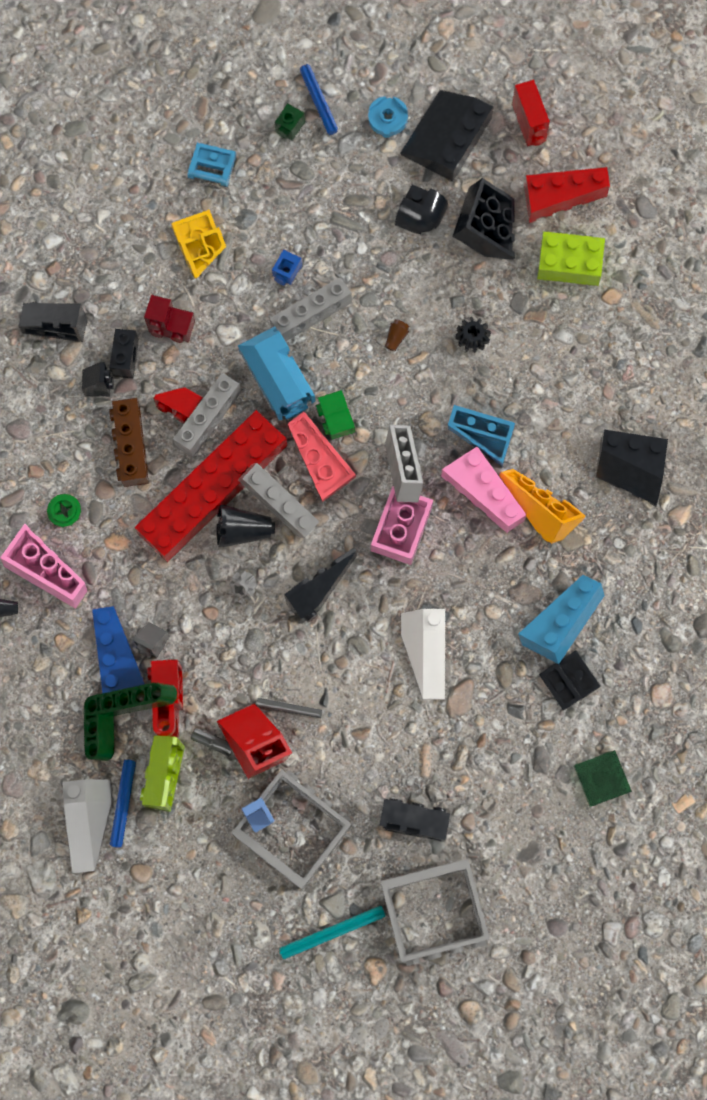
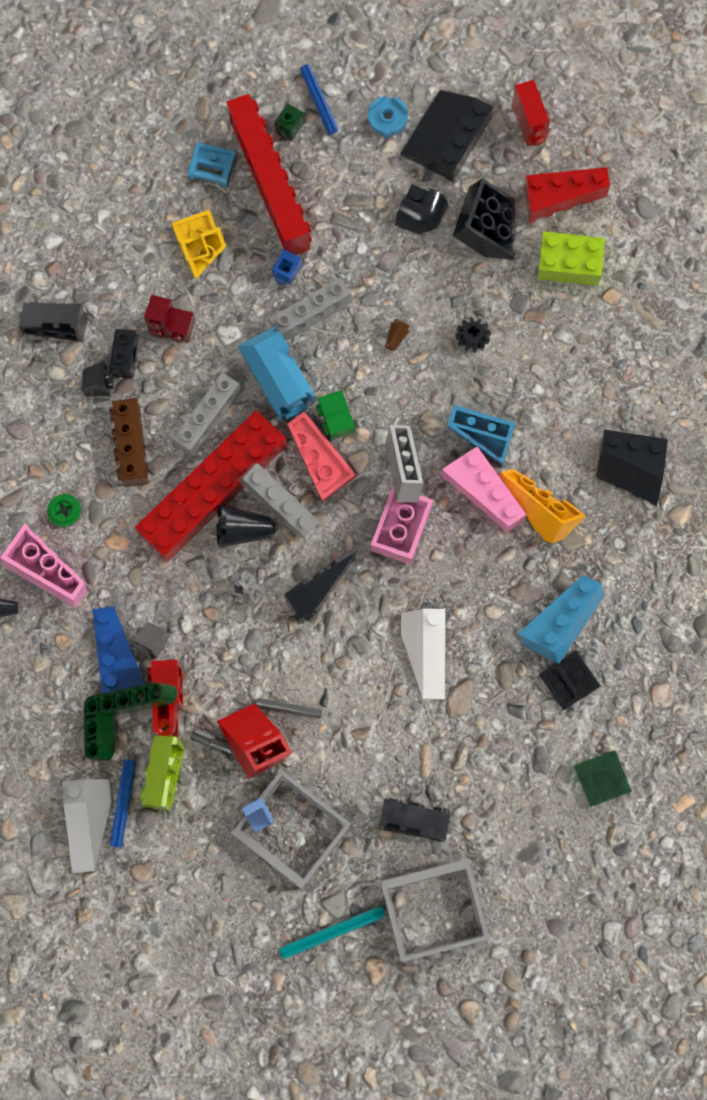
(178, 402): red slope -> none
(269, 175): none -> red brick

